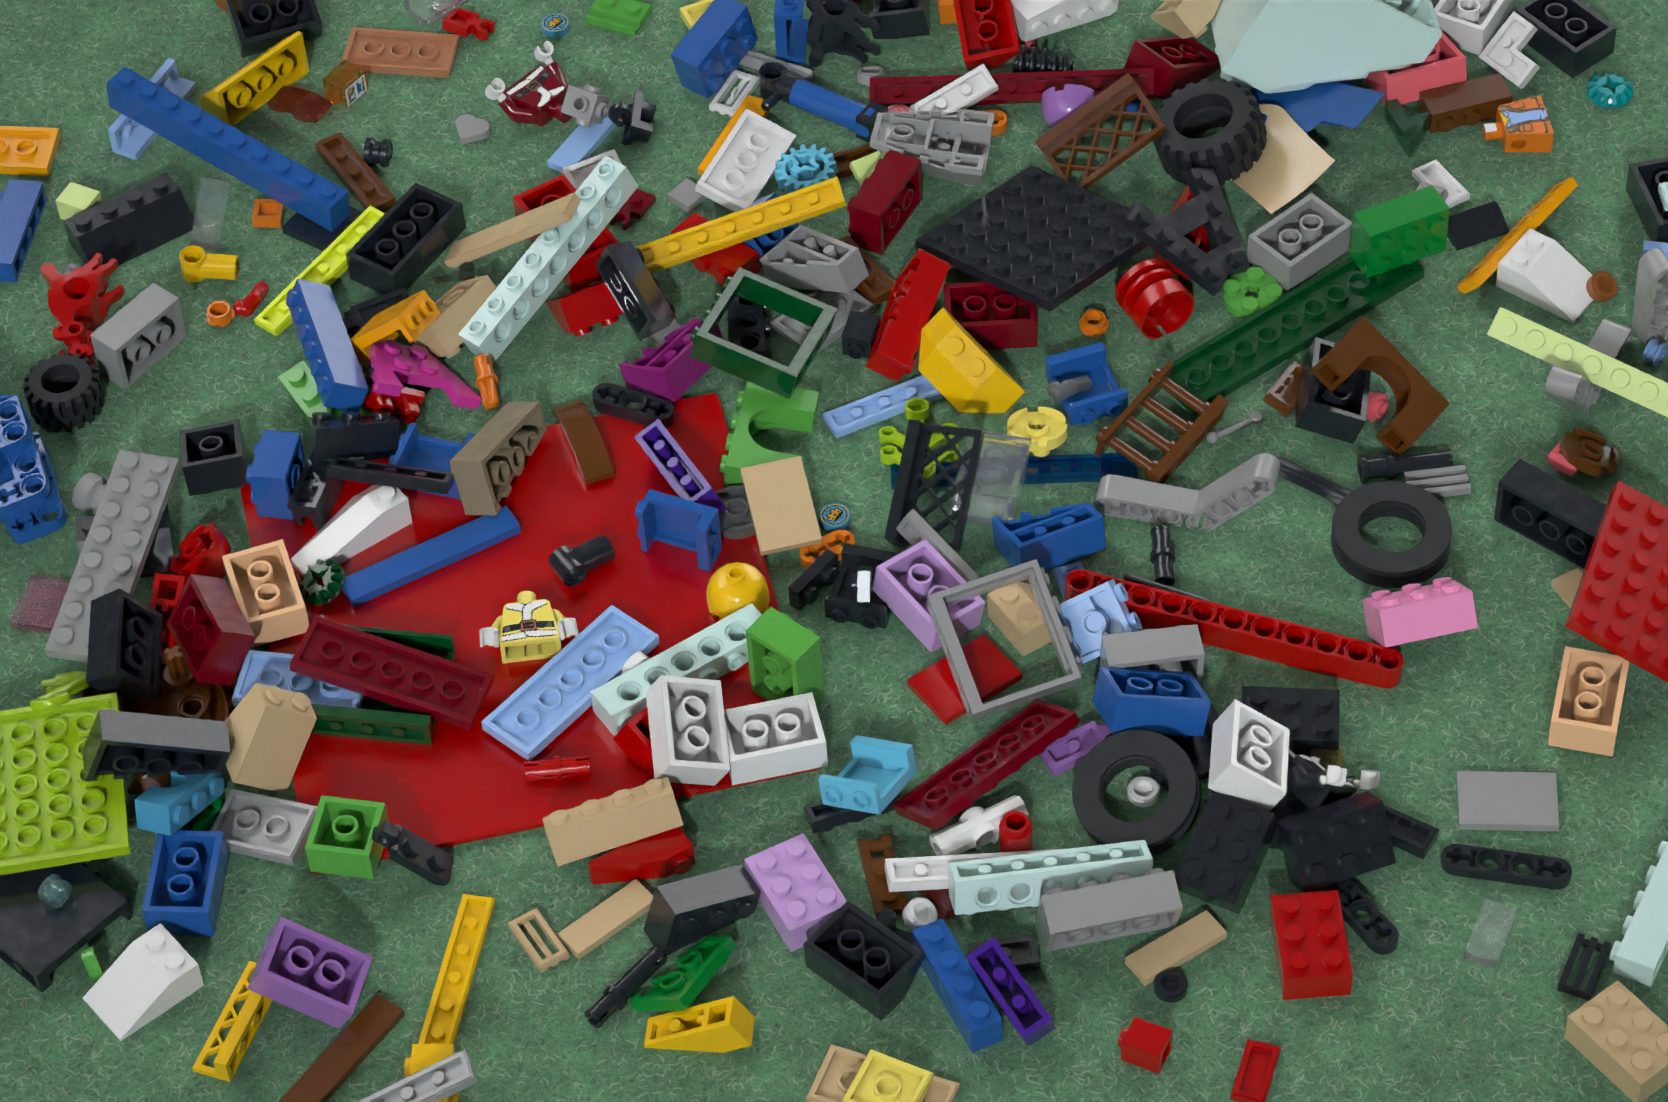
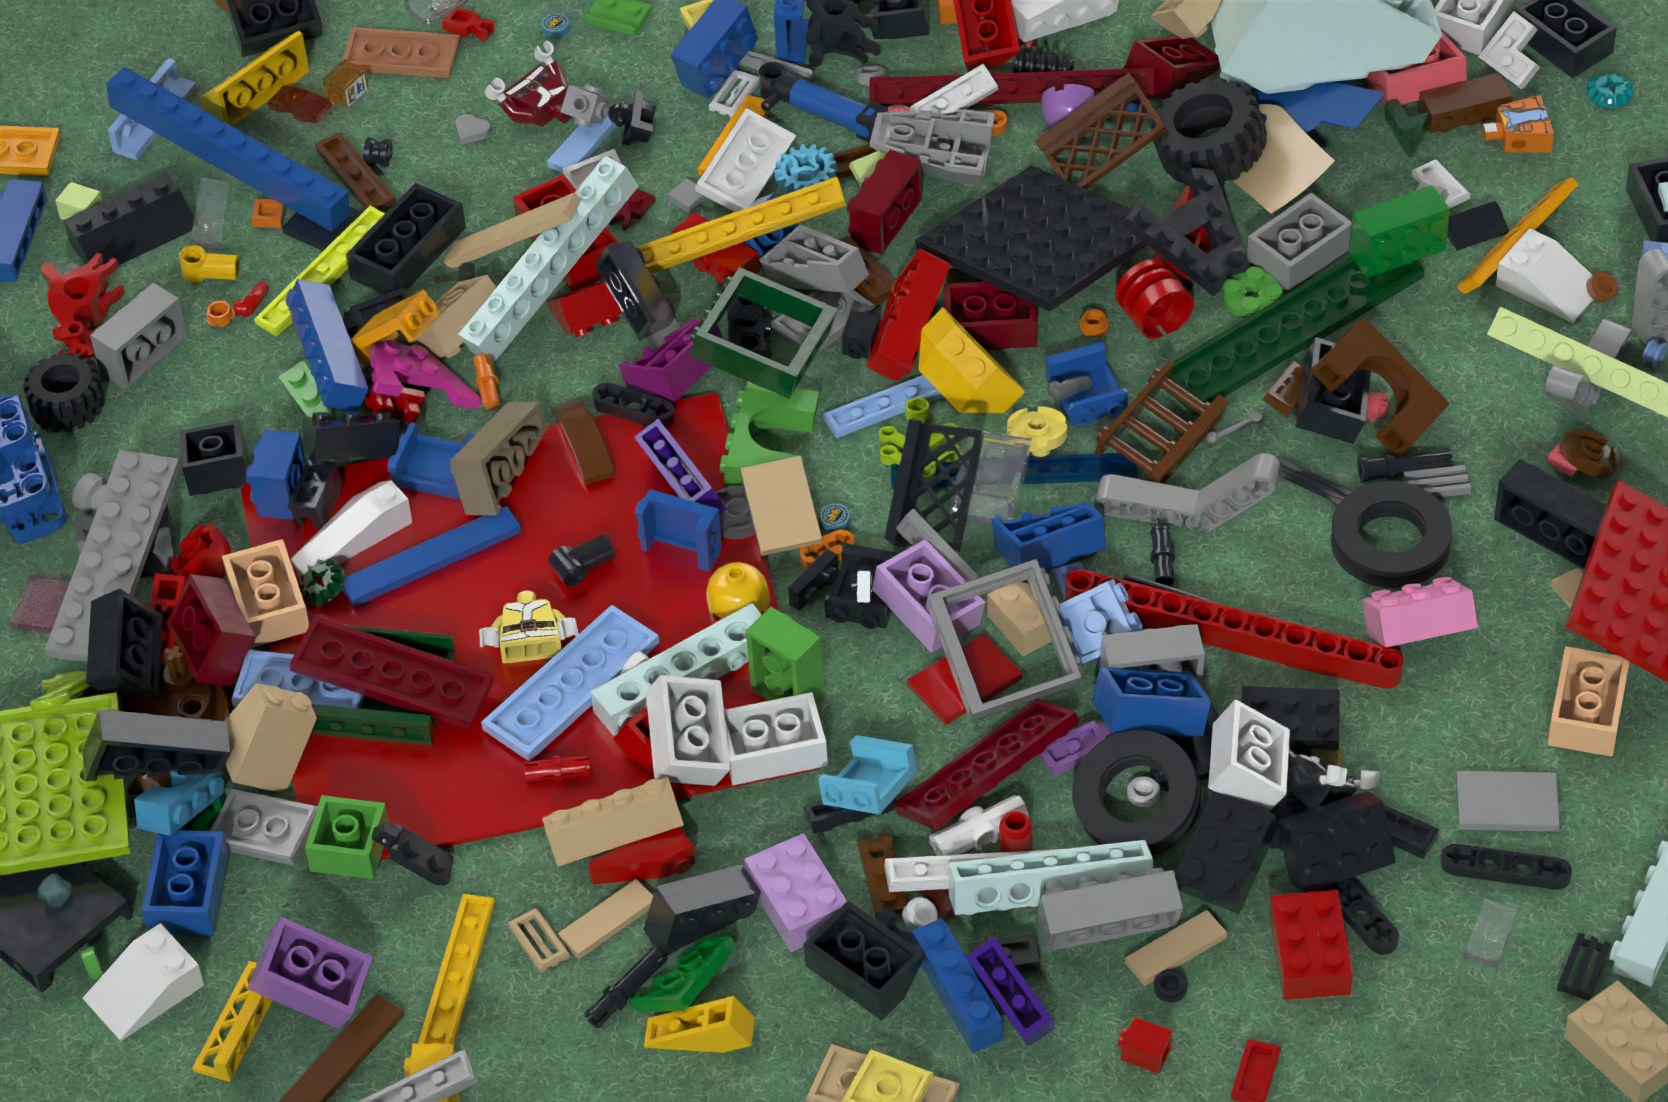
(390, 475): black tile -> none

